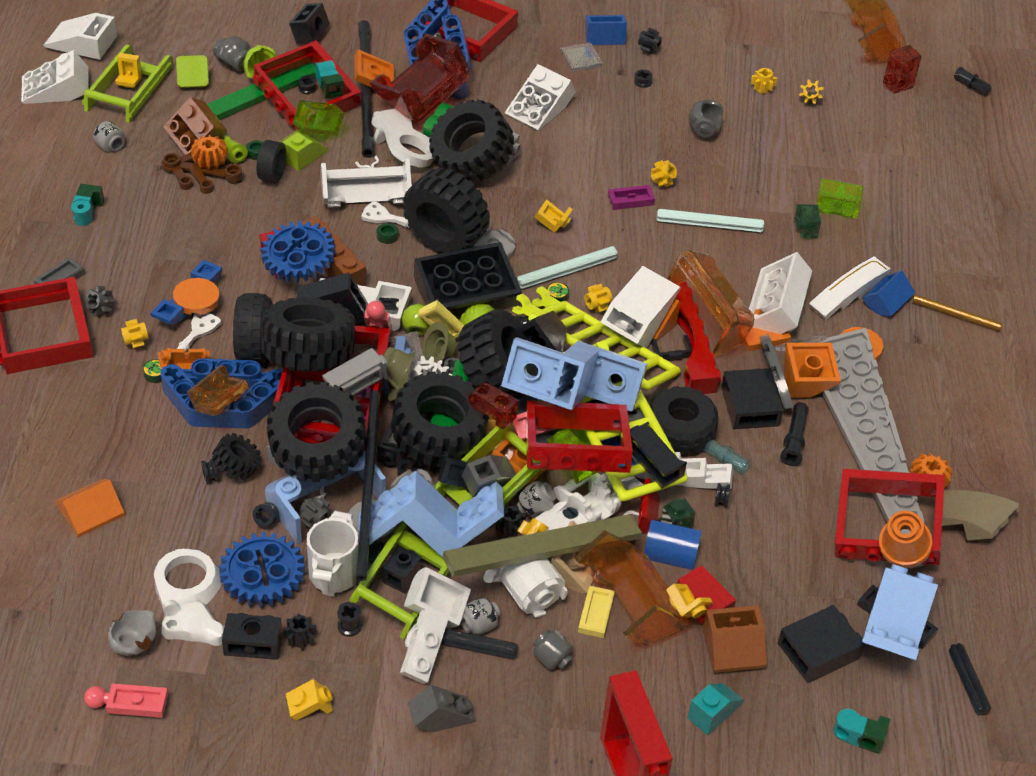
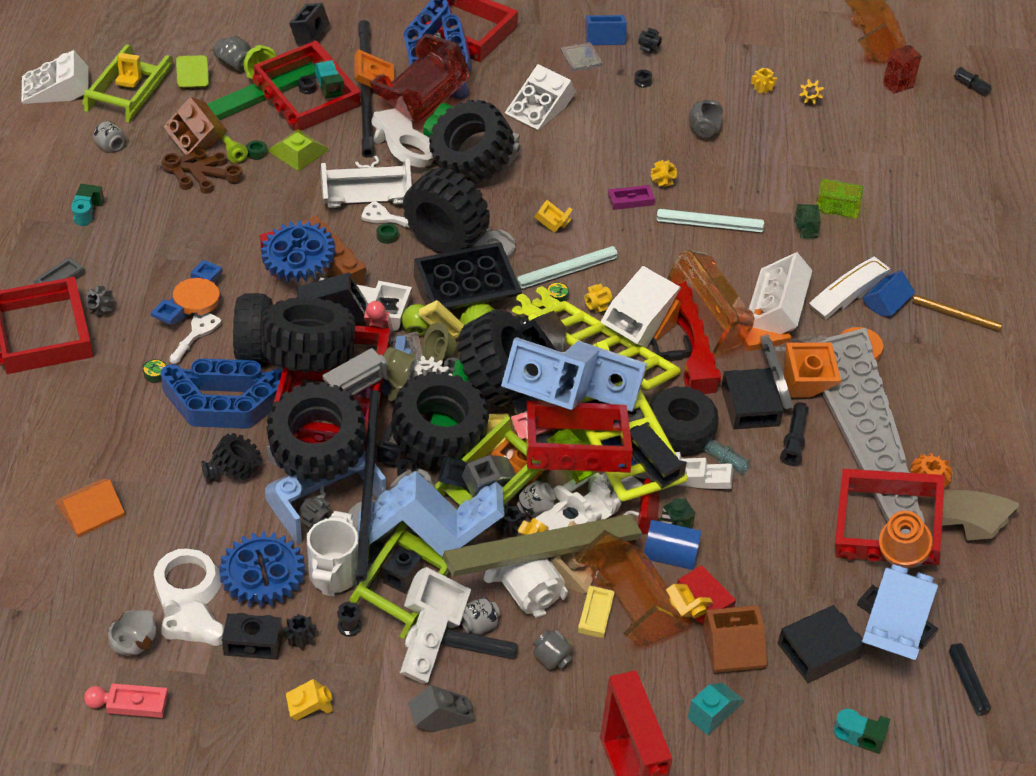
(85, 35): white slope -> none
(134, 333): yellow gear -> none
(180, 357): orange hinge -> none
(209, 152): orange gear -> none
(216, 391): clear orange bracket -> none
(265, 521): black bush -> none
(271, 161): black tyre -> none
(318, 118): clear neon green brick -> none
(494, 404): clear red leg -> none
(722, 494): black bush -> none

